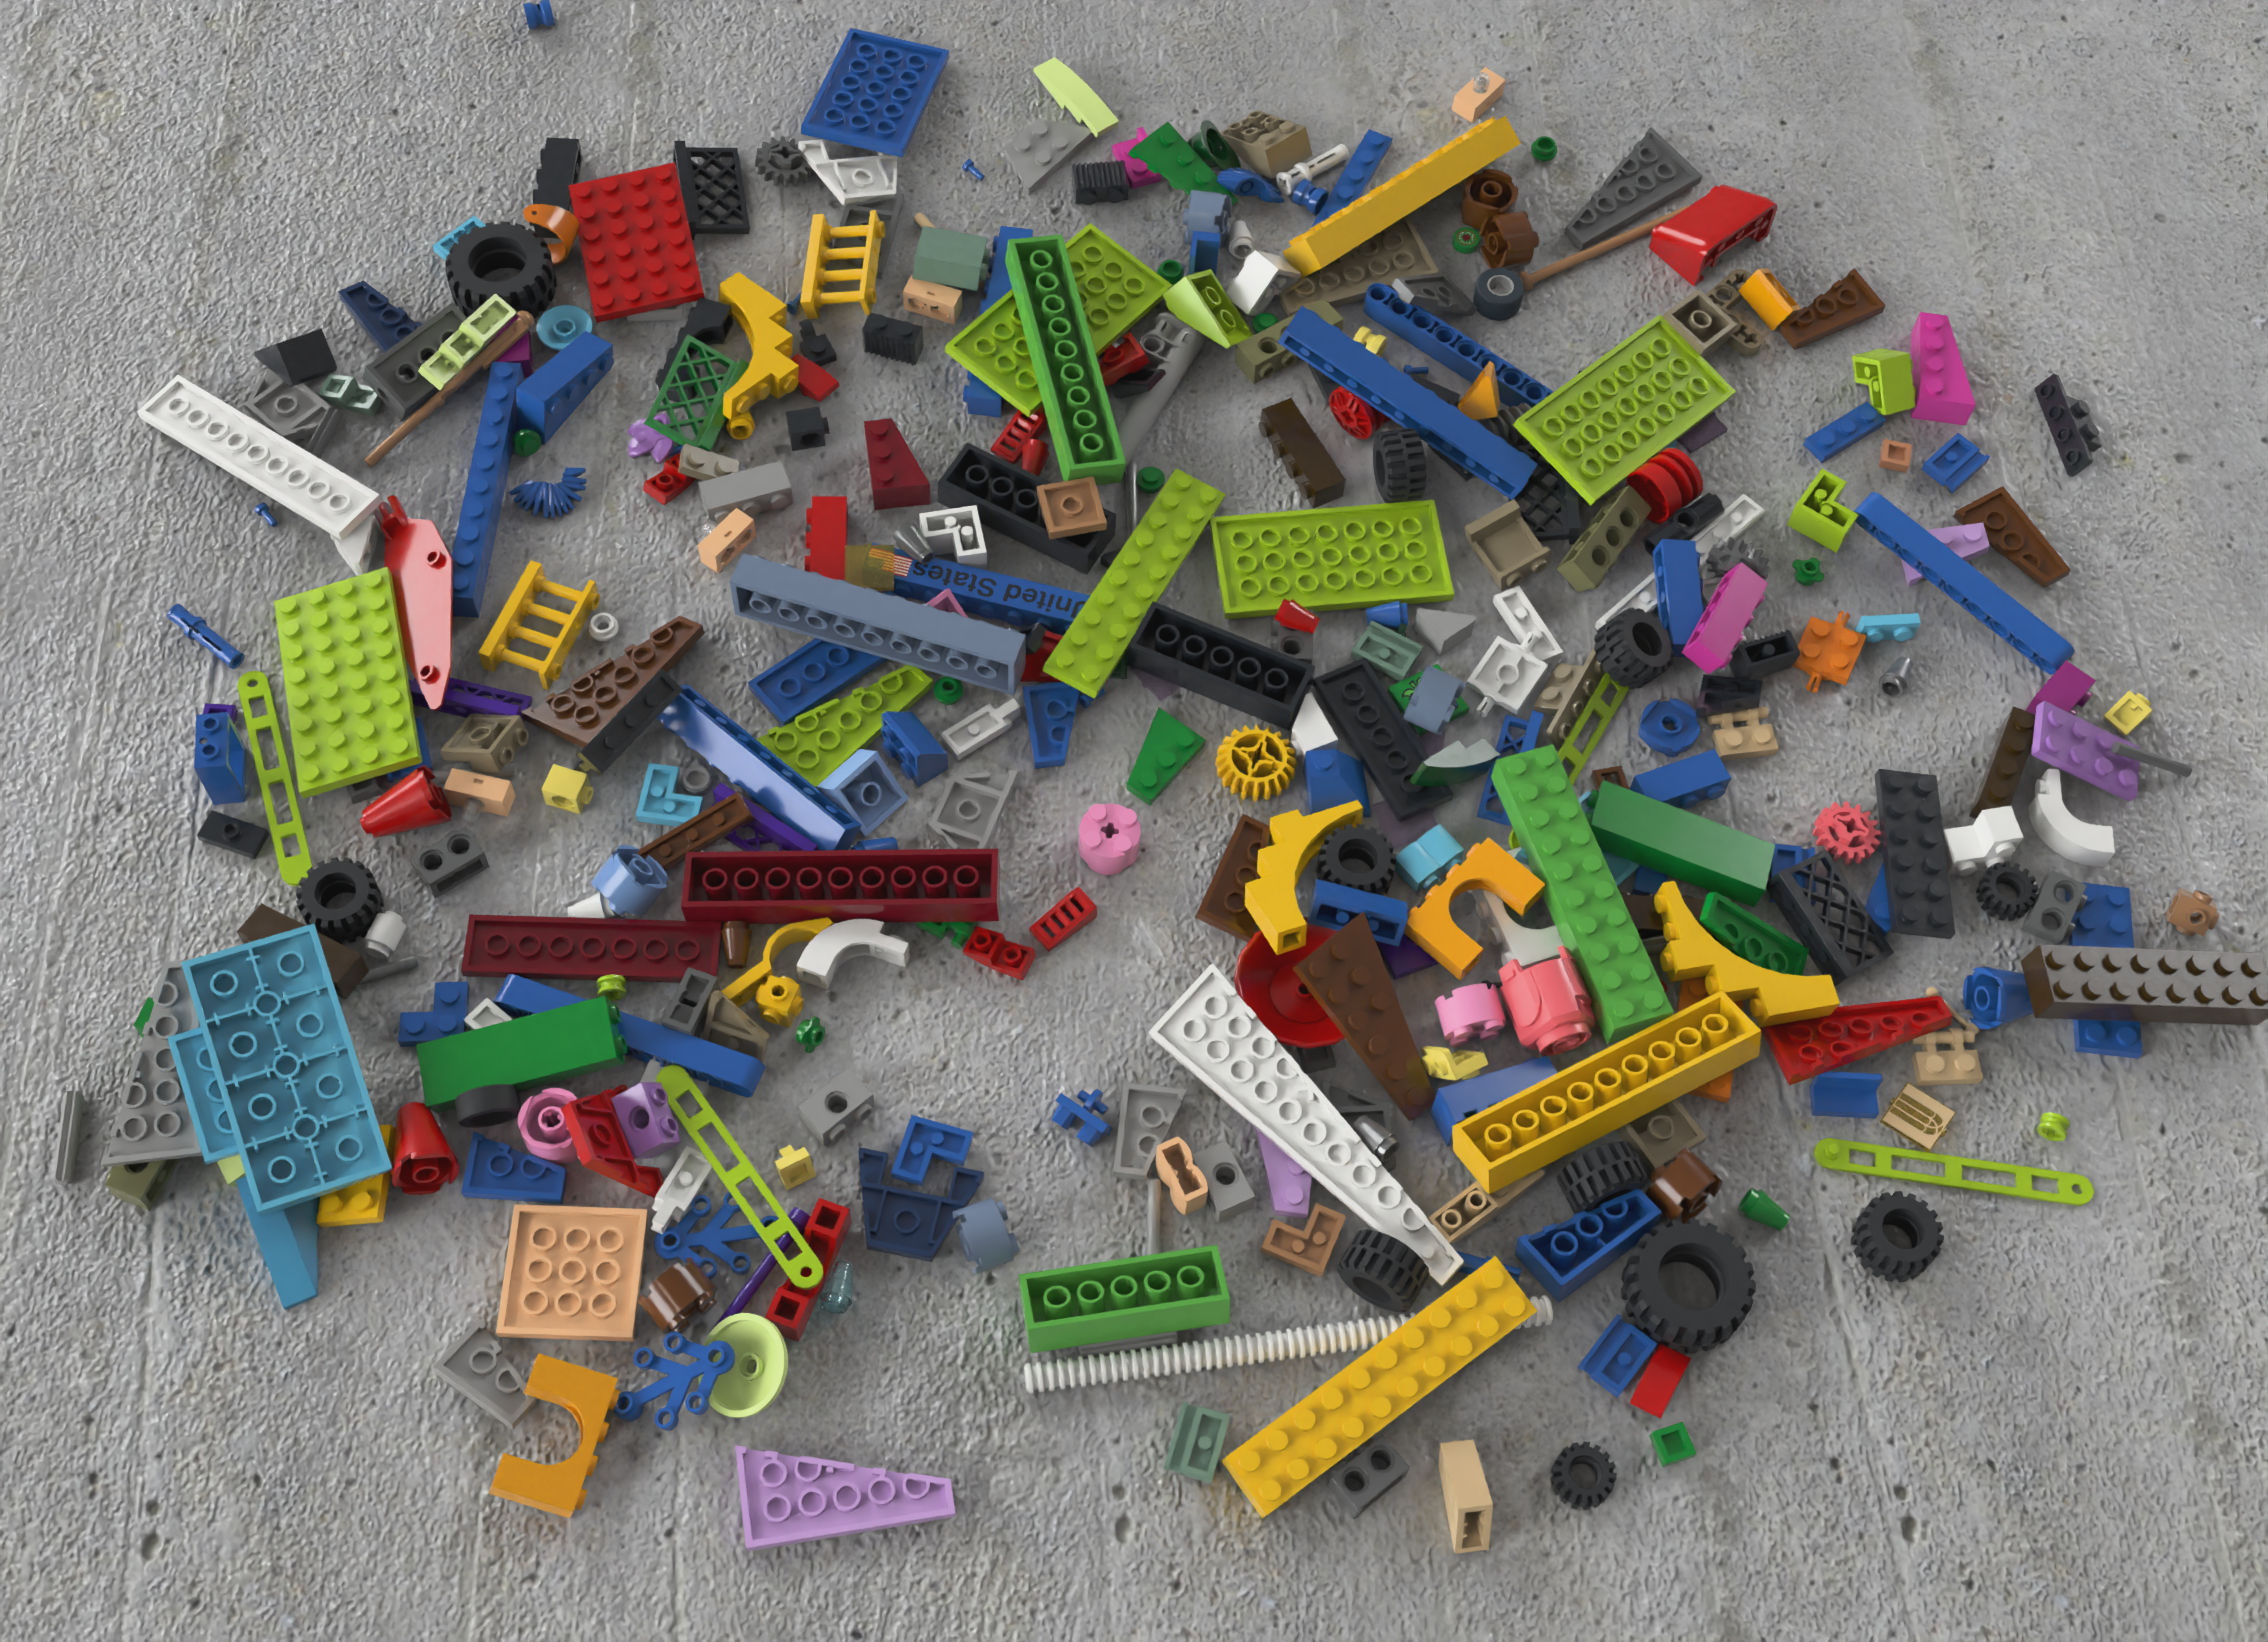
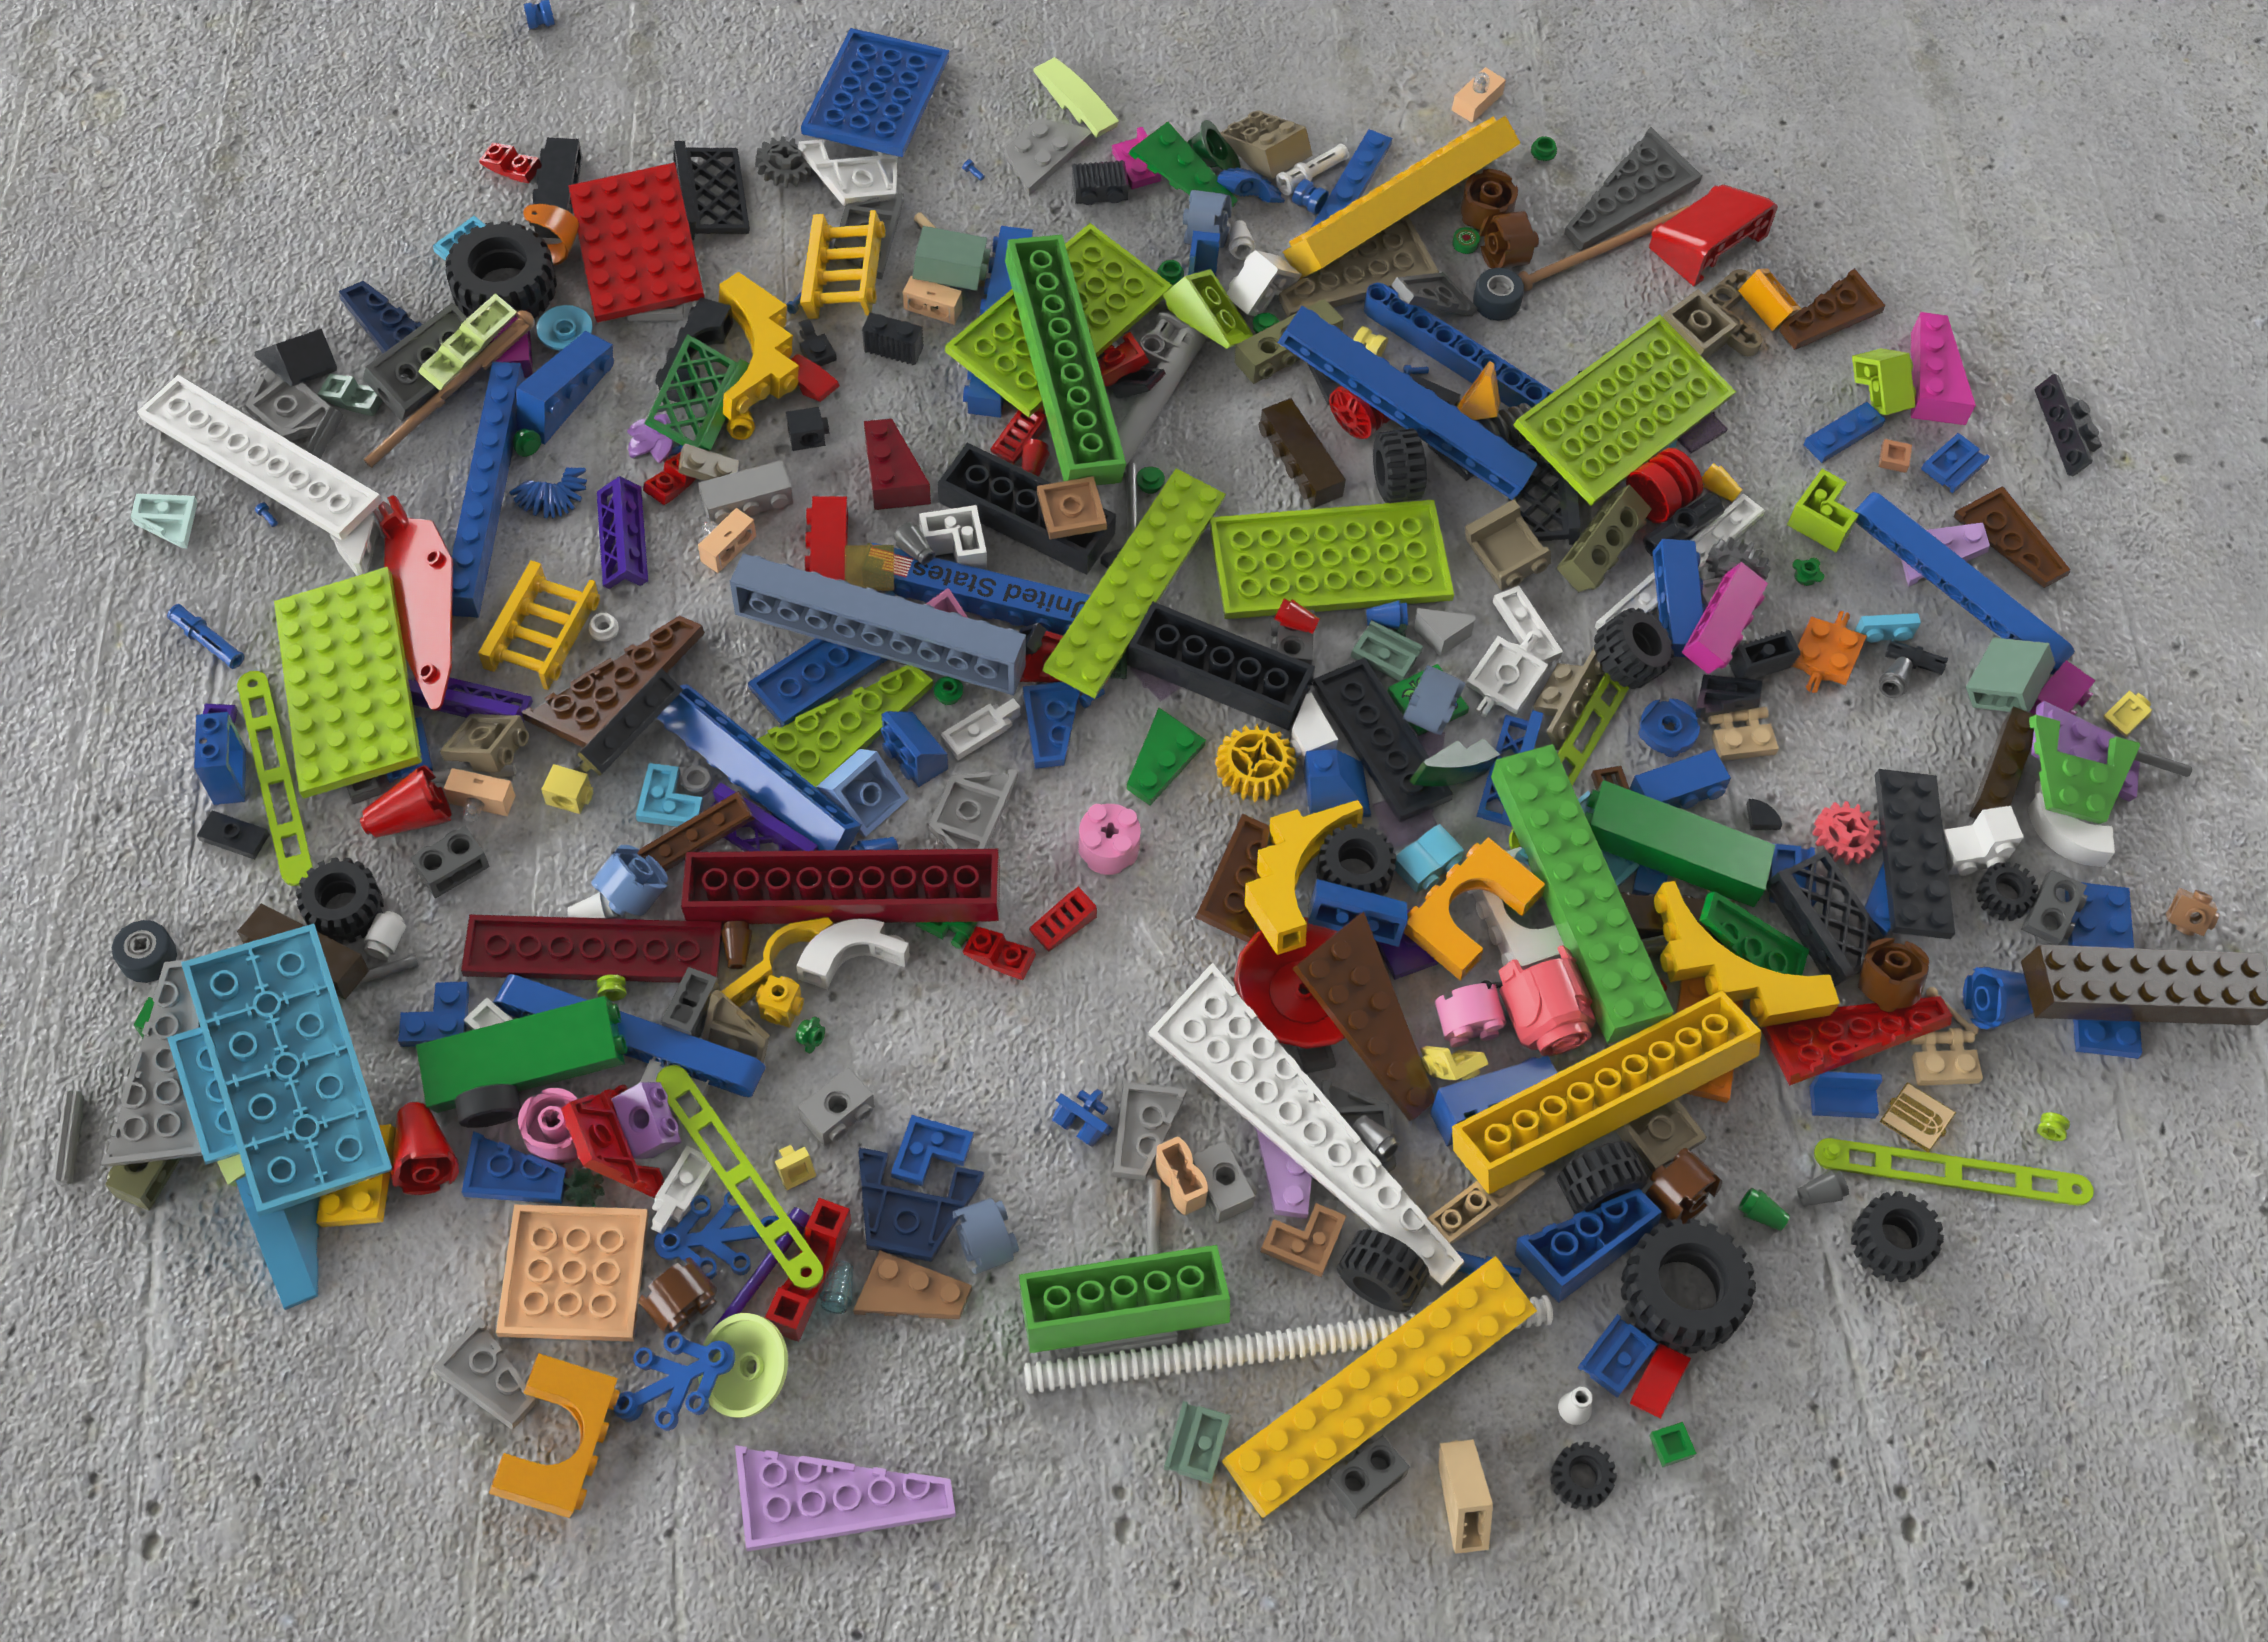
(142, 950): none -> black wheel
(165, 516): none -> light aqua wing
(507, 162): none -> red slope
(588, 1195): none -> clear green gear
(626, 528): none -> dark purple fence
(911, 1289): none -> medium nougat wing
(1576, 1406): none -> white cone
(1721, 483): none -> yellow cone
(1762, 816): none -> black tile
(1824, 1189): none -> dark grey cone
(1893, 974): none -> reddish brown brick
(1917, 656): none -> black pin
(2010, 675): none -> sand green brick
(2077, 784): none -> bright green wing

